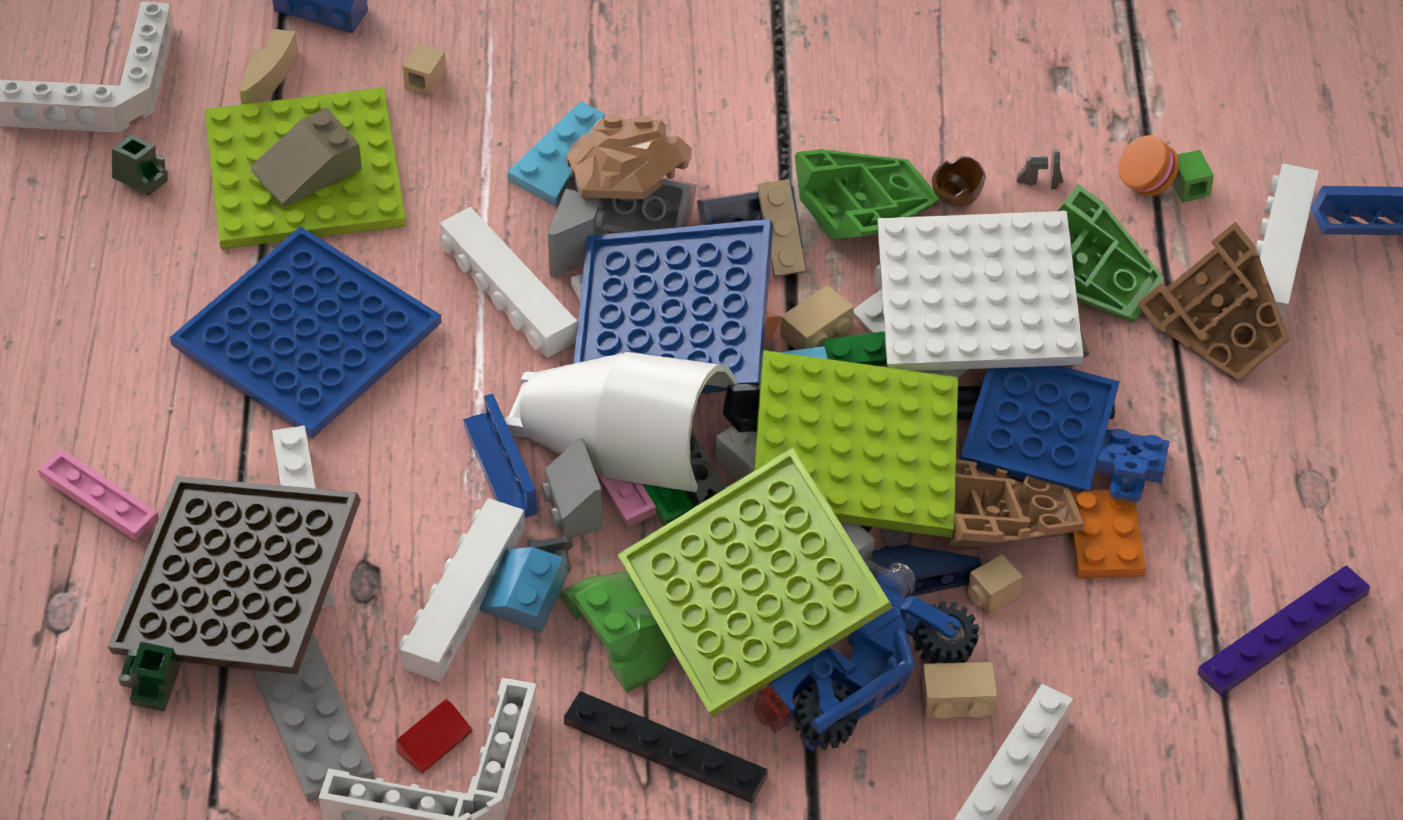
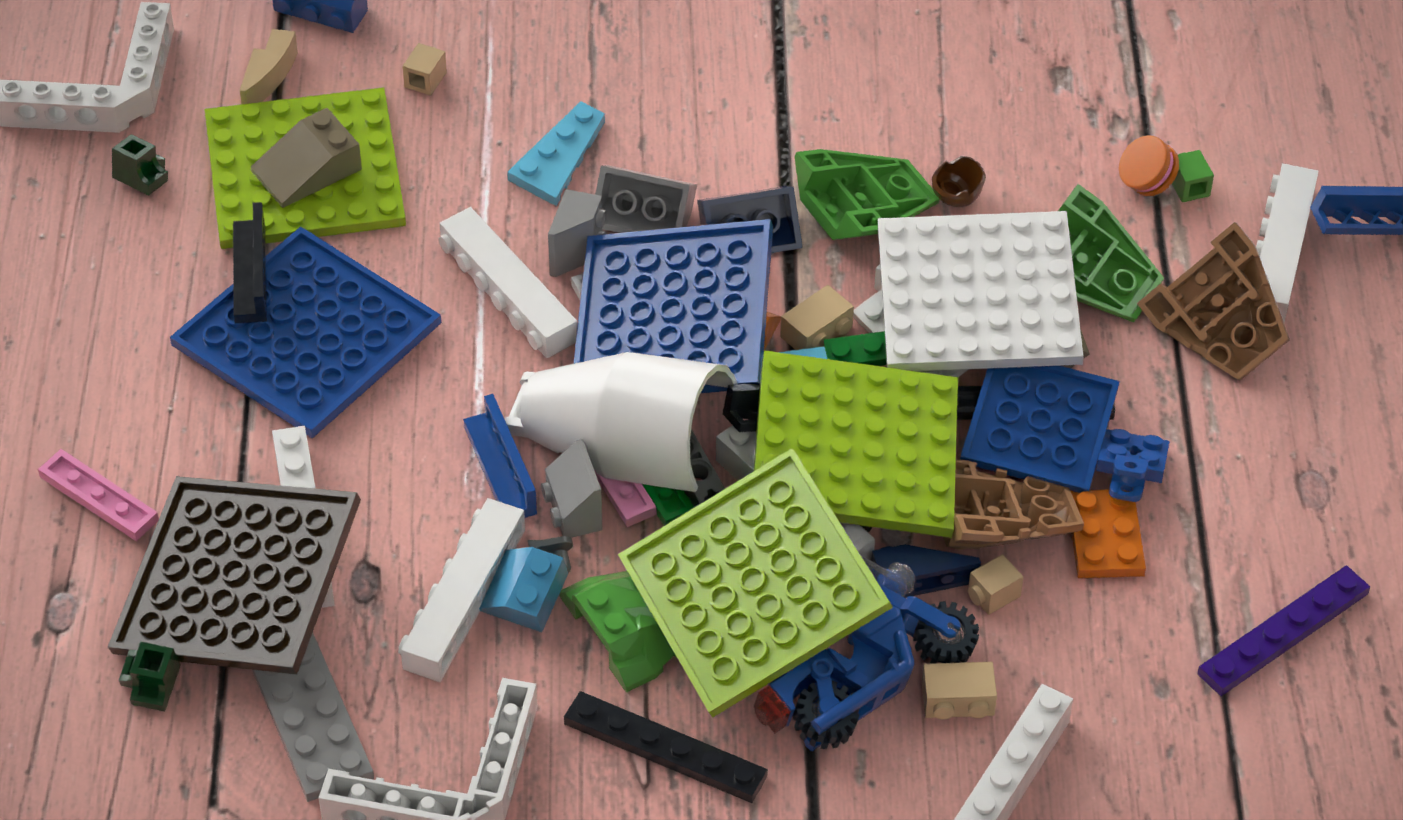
(250, 268): none -> black fence
(433, 736): red slope -> none
(625, 158): medium nougat wedge -> none
(778, 206): tan plate -> none
(1029, 173): dark grey piece -> none

